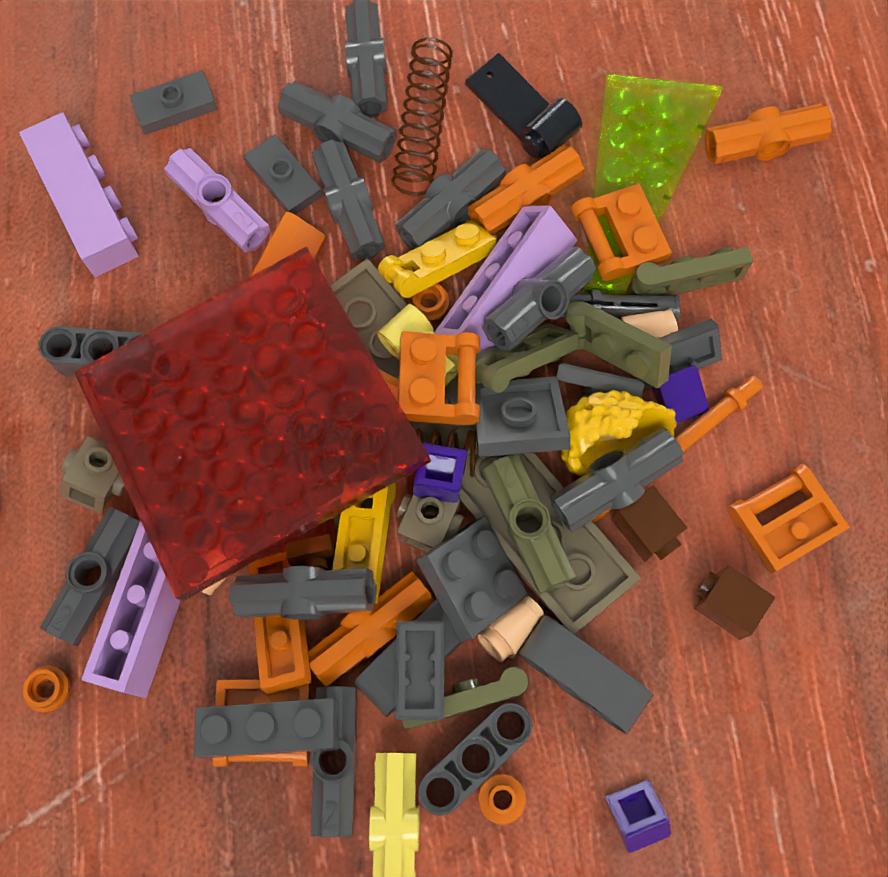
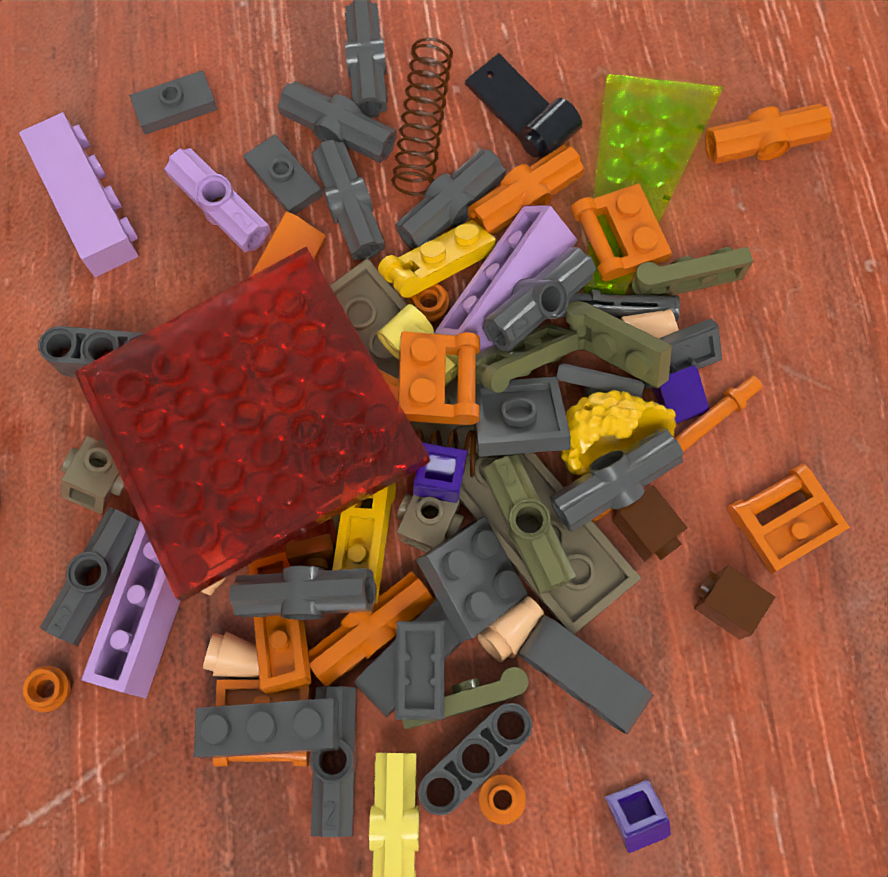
(231, 657): none -> light nougat cone

